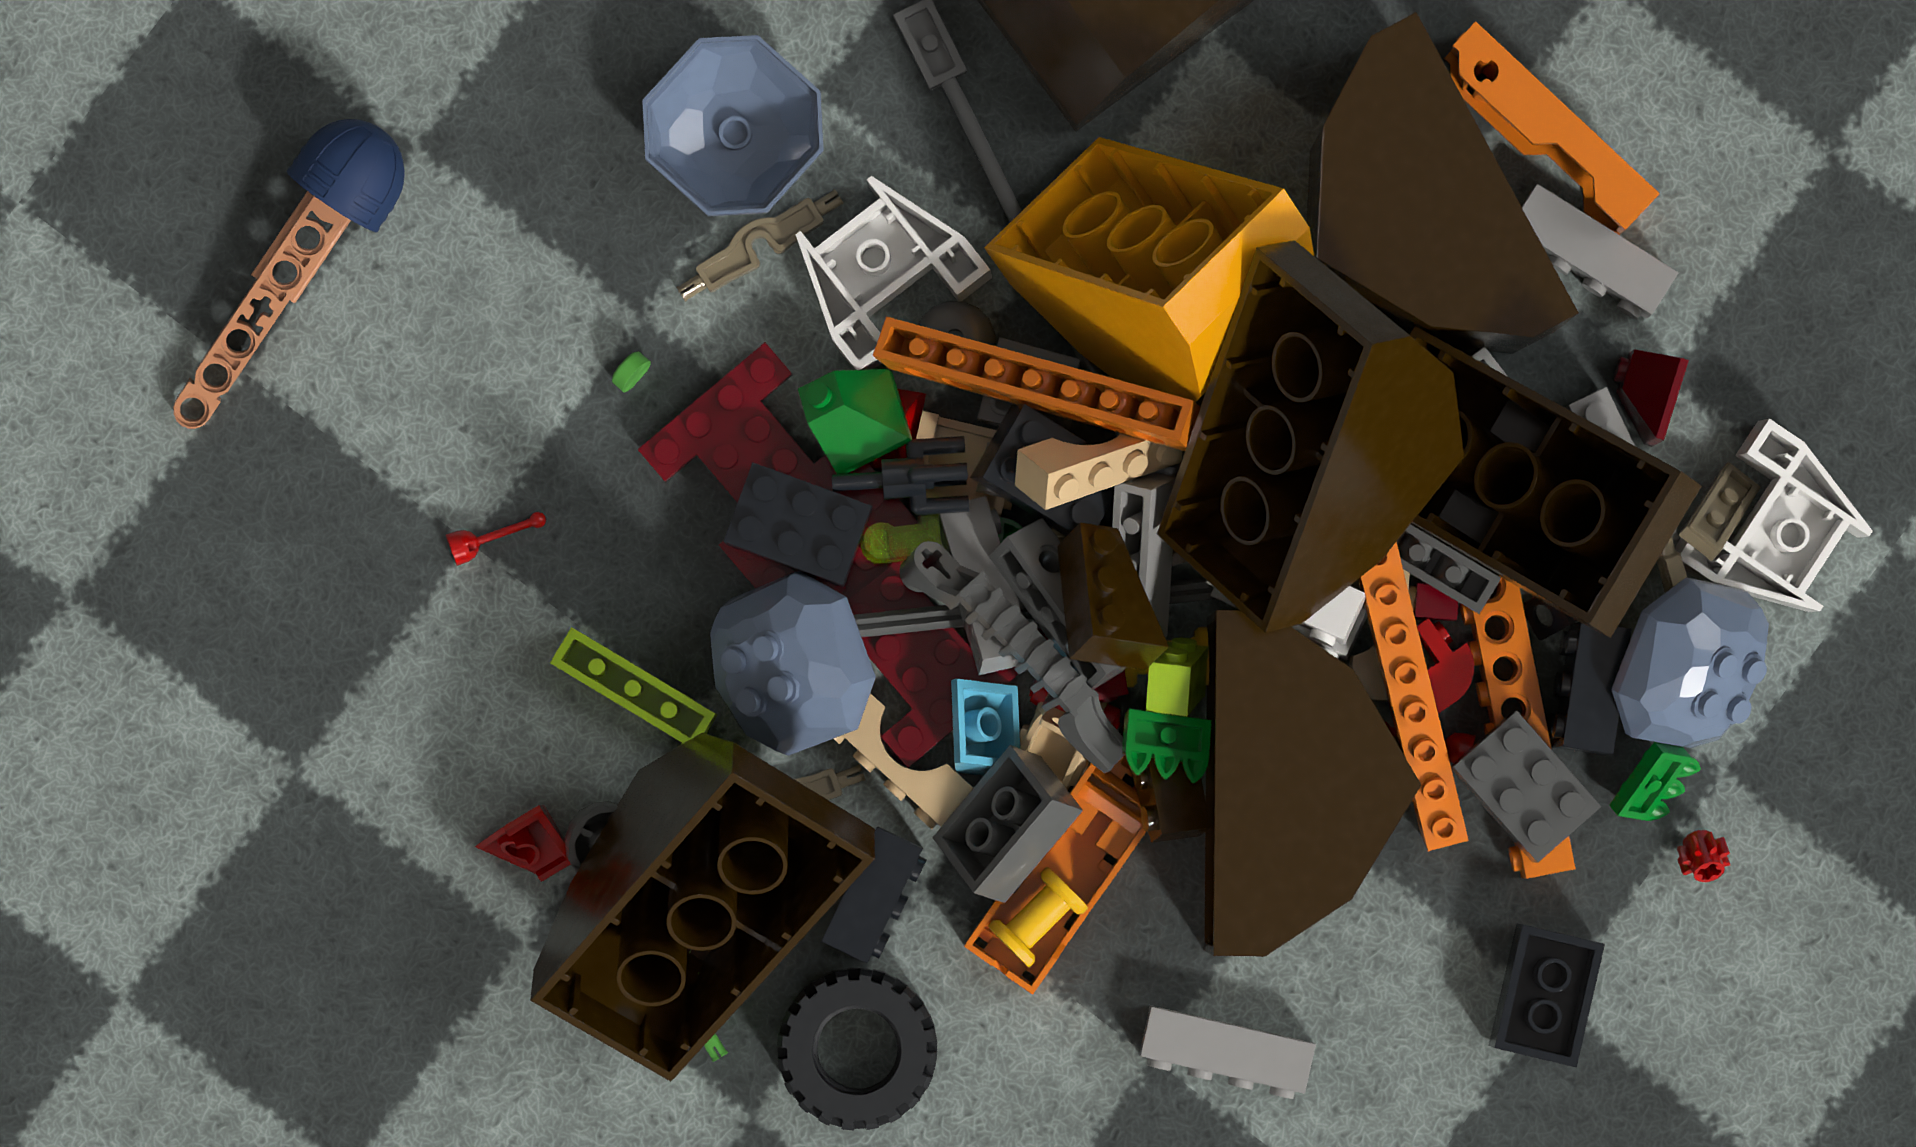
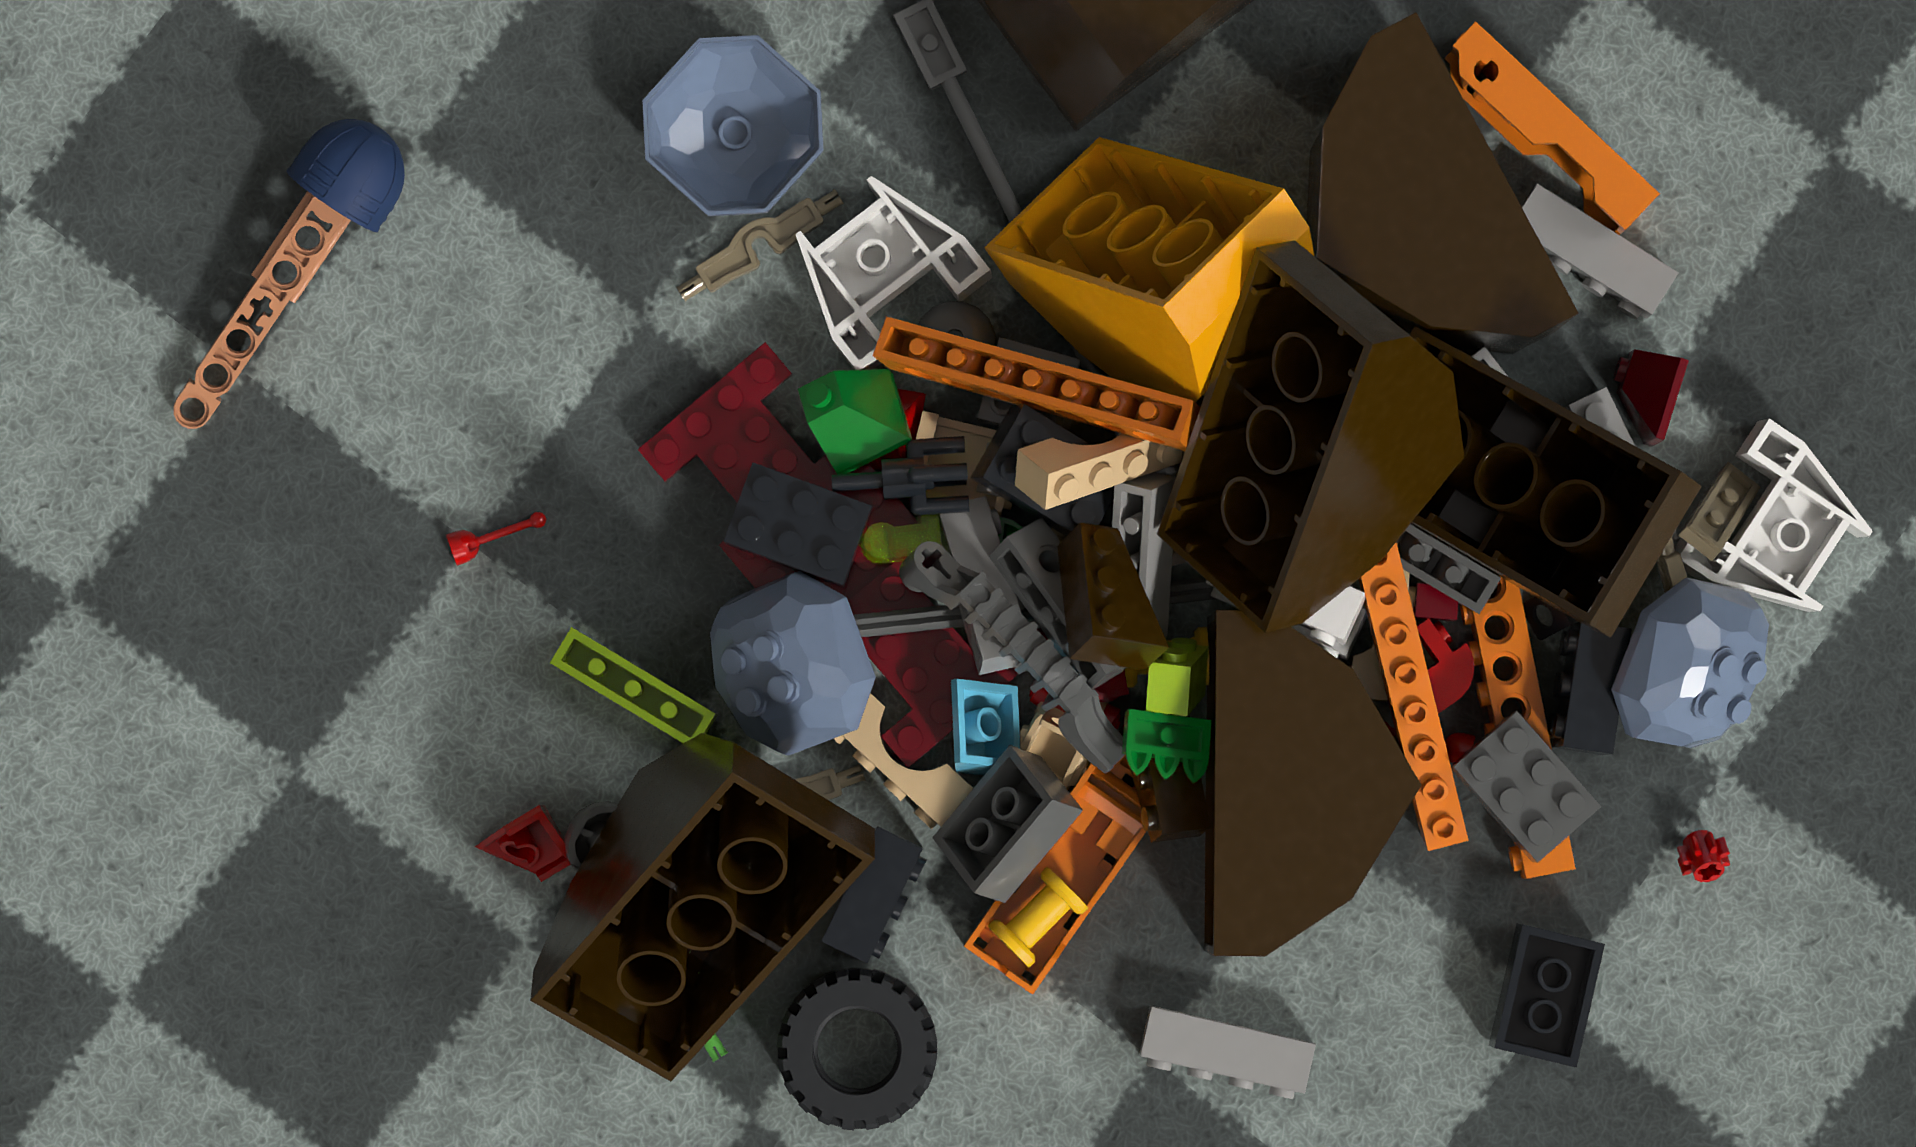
(630, 371): bright green tile -> none
(1654, 780): green plate -> none

